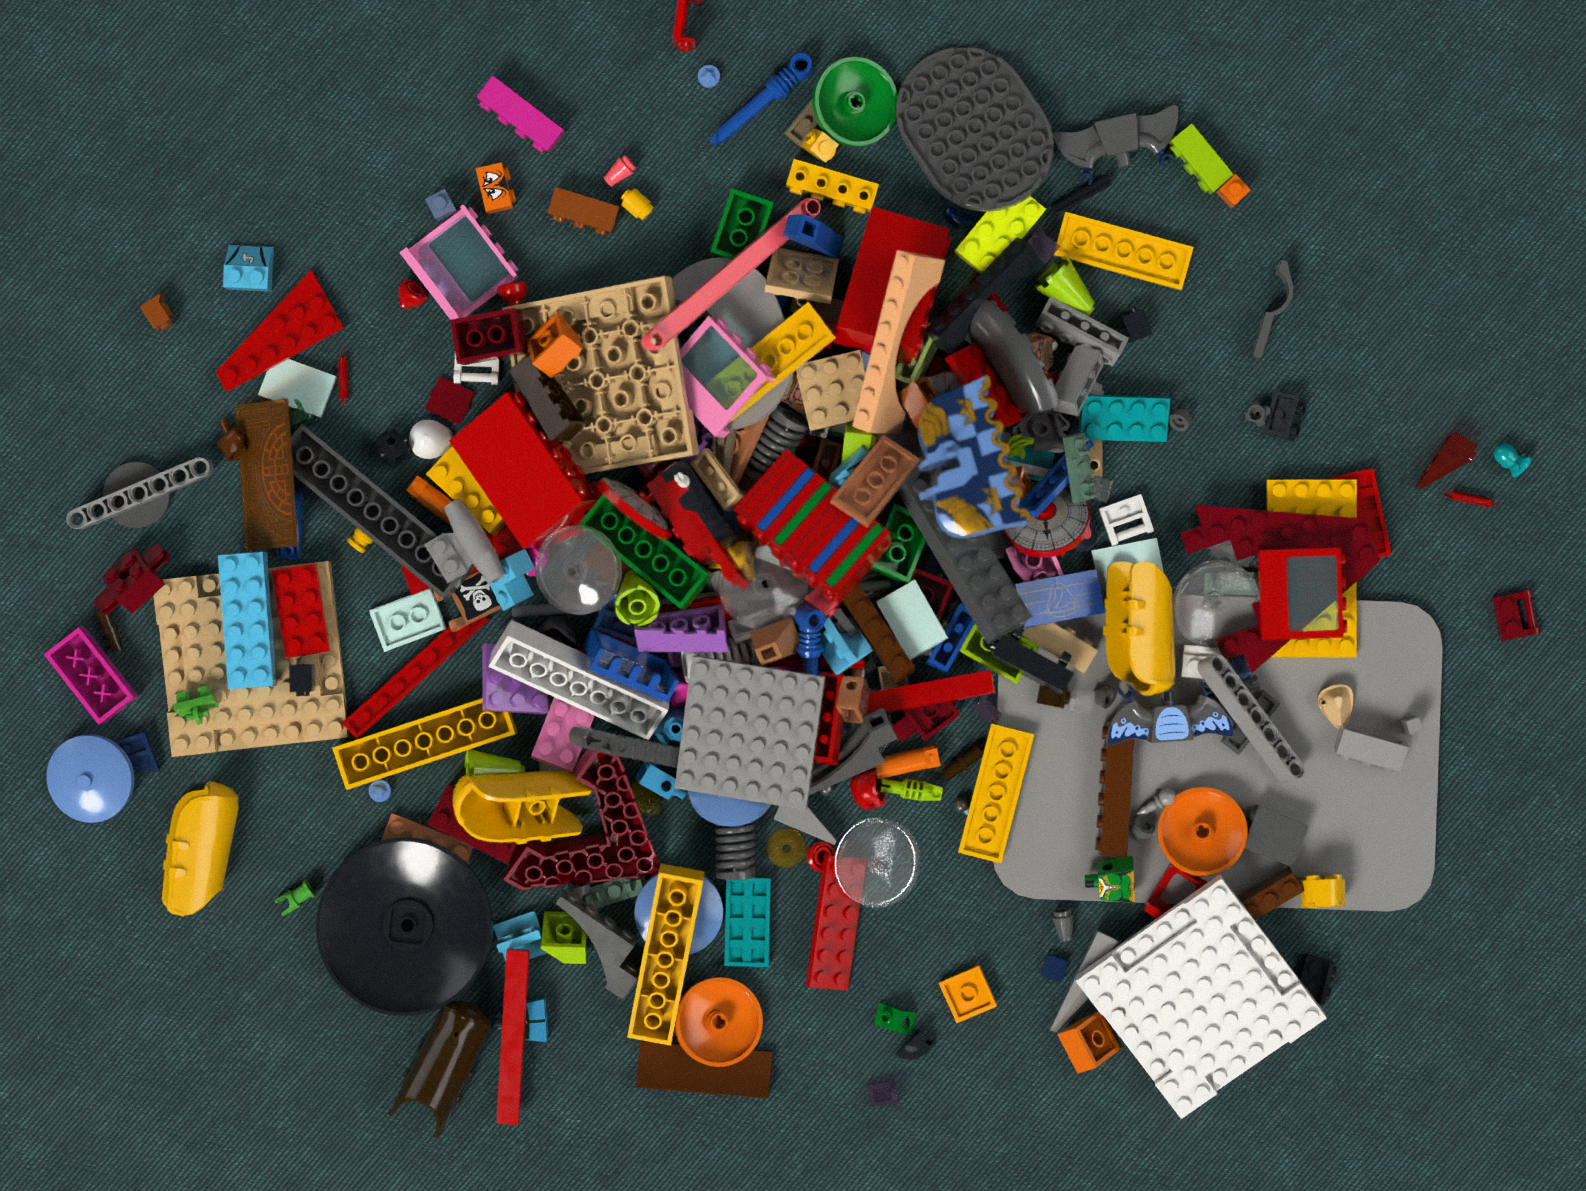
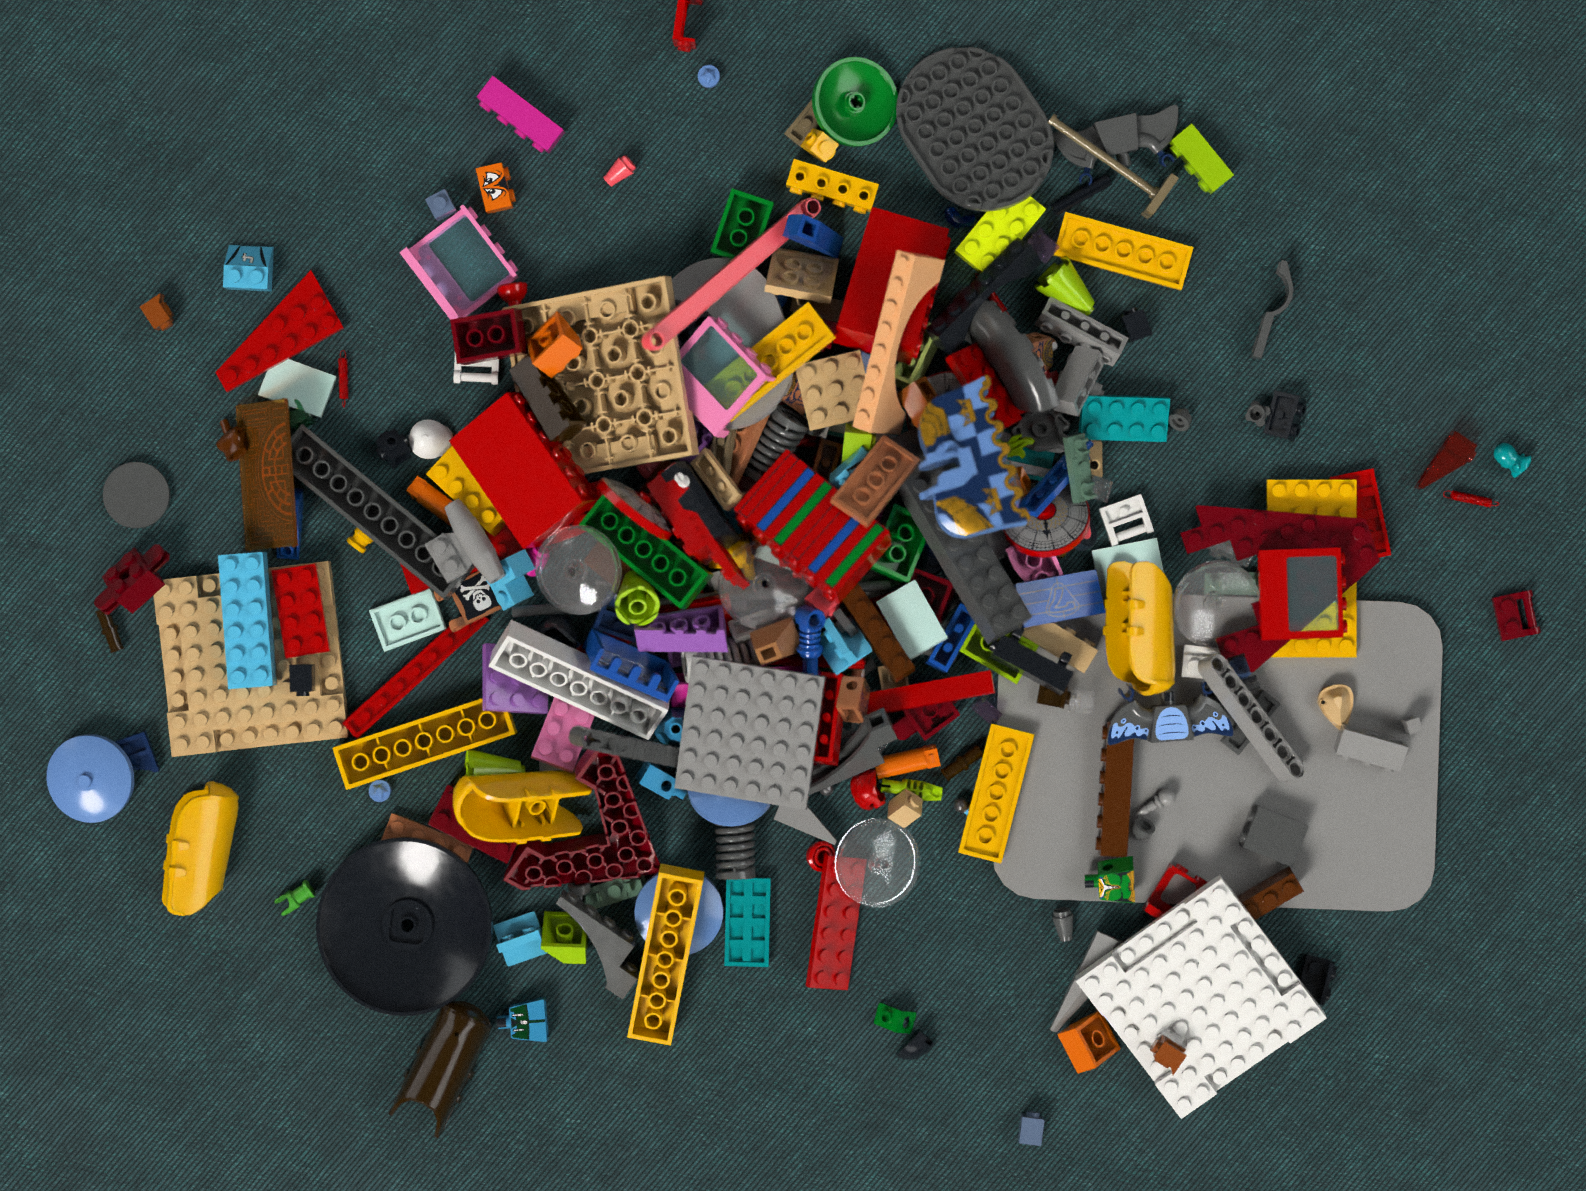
(91, 675): dark pink brick -> none
(129, 495): light grey beam -> none
(196, 707): bright green hips -> none
(411, 294): red brick -> none
(449, 400): dark red piece -> none
(513, 1036): red tile -> none
(583, 211): dark orange brick -> none
(636, 204): yellow brick -> none
(647, 800): clear yellow piece -> none
(673, 1069): reddish brown arch -> none
(718, 1021): orange dish -> none
(776, 88): blue piece -> none
(786, 837): clear yellow piece -> none
(883, 1093): clear purple tile -> none
(905, 808): none -> tan brick
(936, 365): red pin -> none
(968, 993): light orange plate -> none
(1031, 1128): none -> sand blue brick
(1054, 968): dark blue tile -> none
(1104, 696): dark grey tile -> none
(1156, 193): none -> dark tan tile
(1168, 1053): none -> dark orange window
(1202, 831): orange dish -> none
(1233, 191): orange brick -> none
(1323, 892): yellow brick -> none

